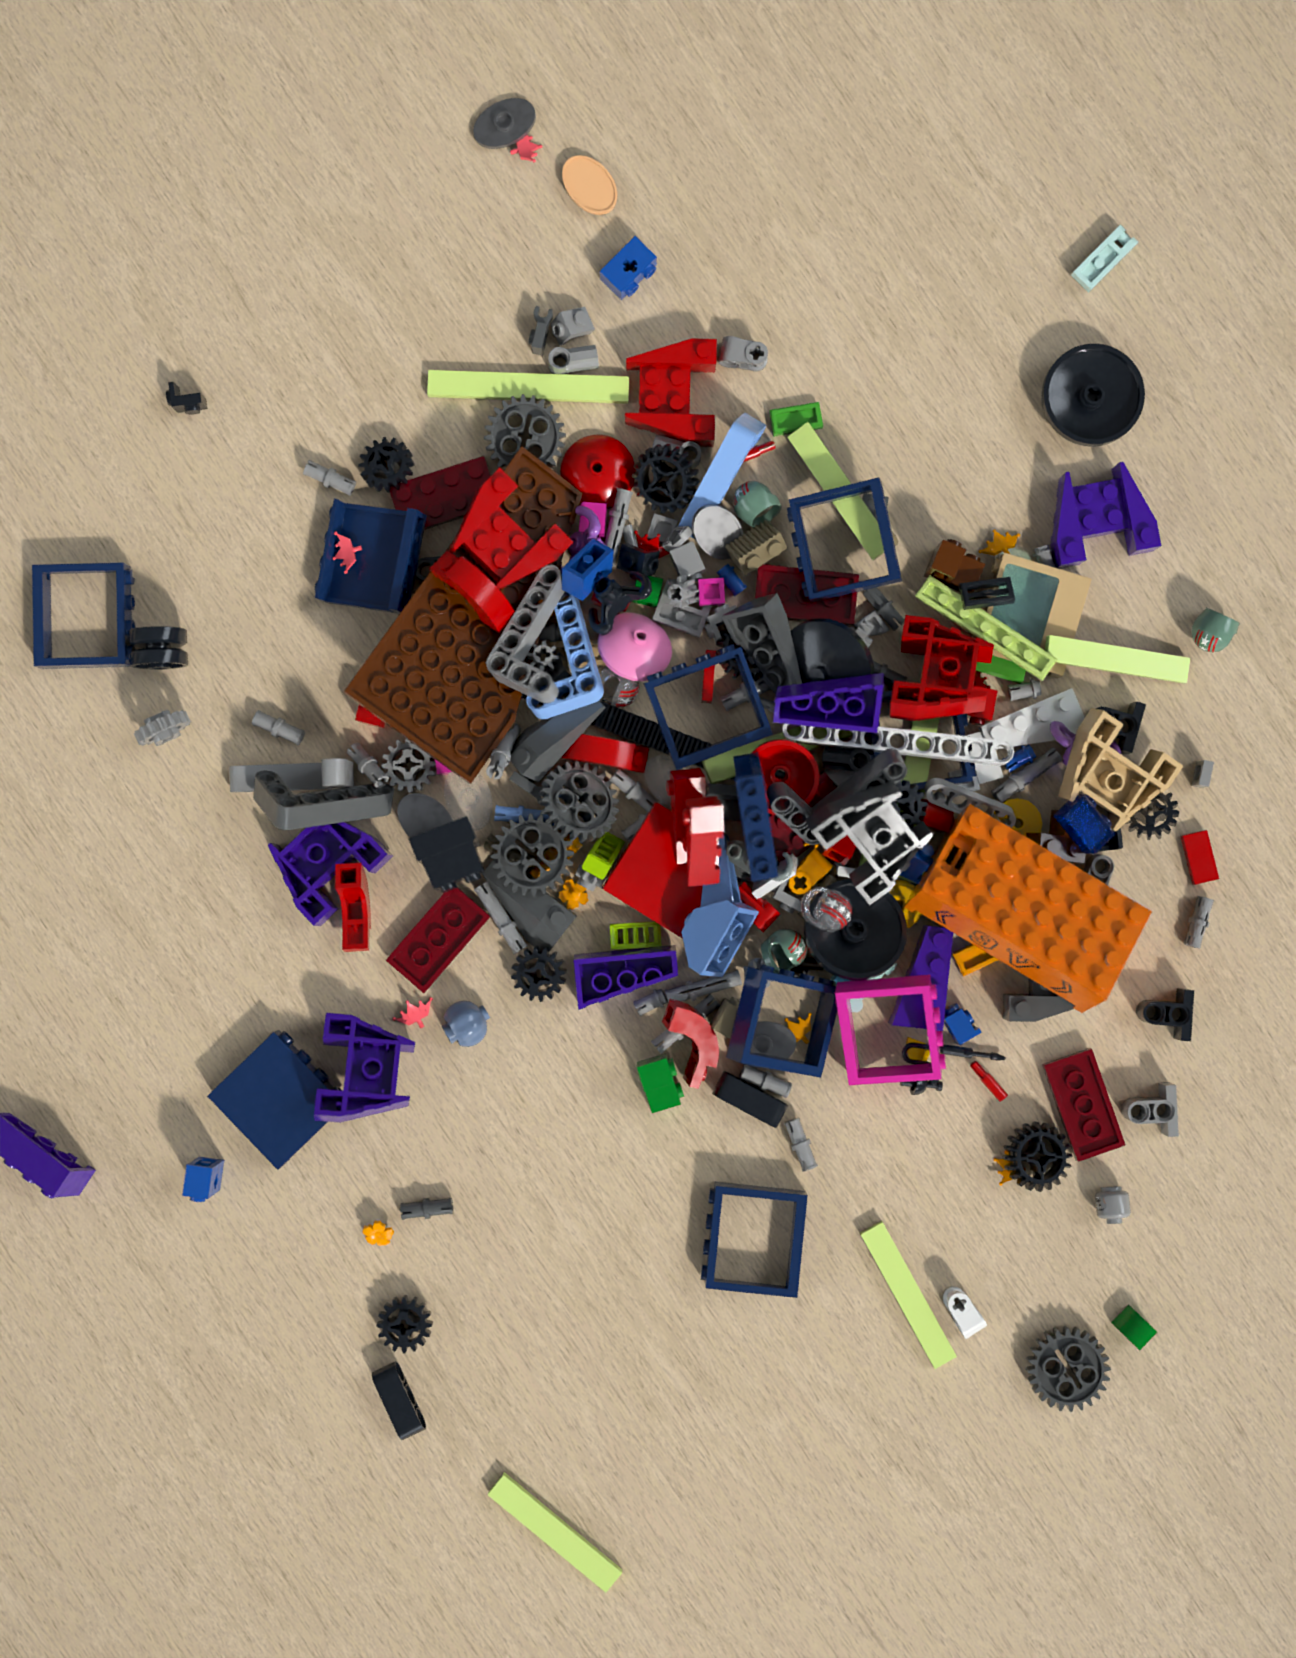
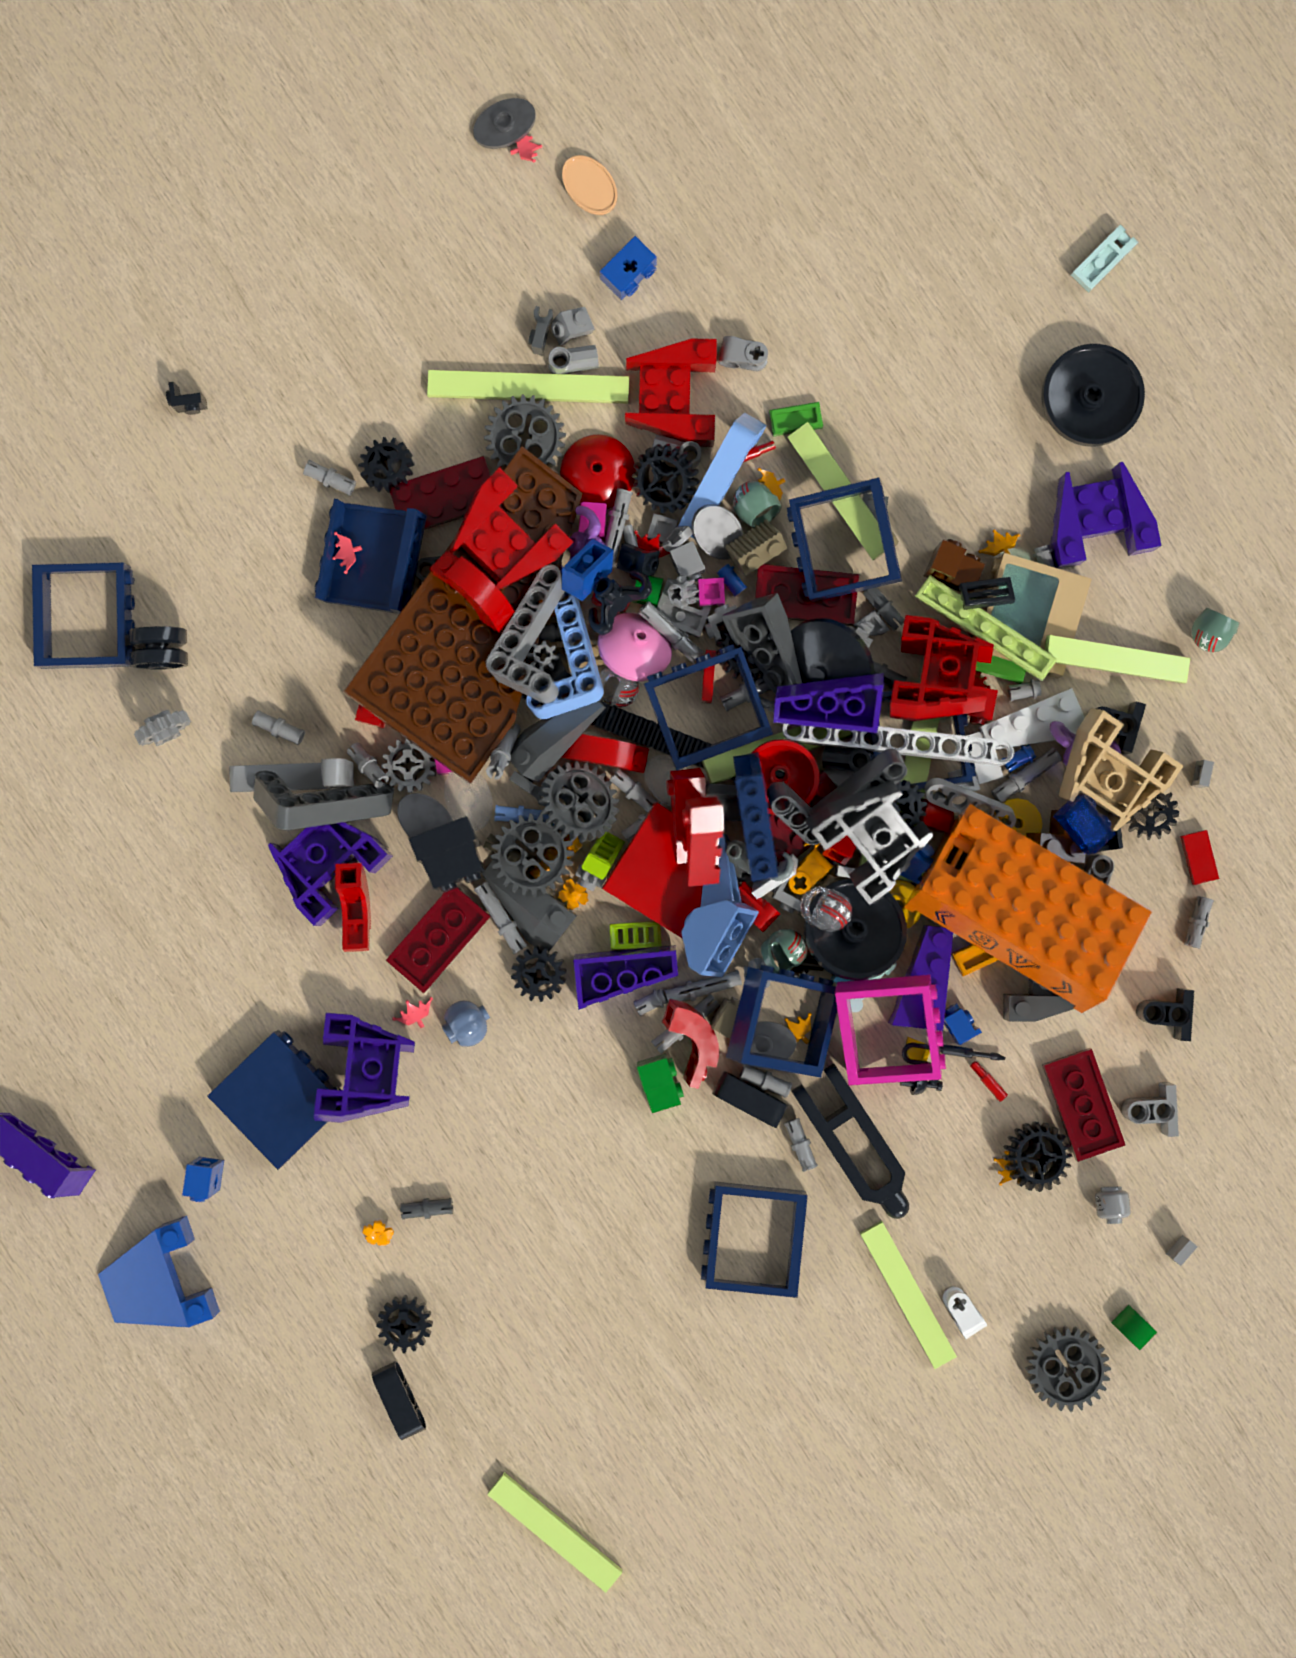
(145, 1285): none -> blue wedge
(666, 628): none -> light grey pin
(771, 482): none -> light orange piece
(890, 1195): none -> black piece
(1181, 1250): none -> light grey tile

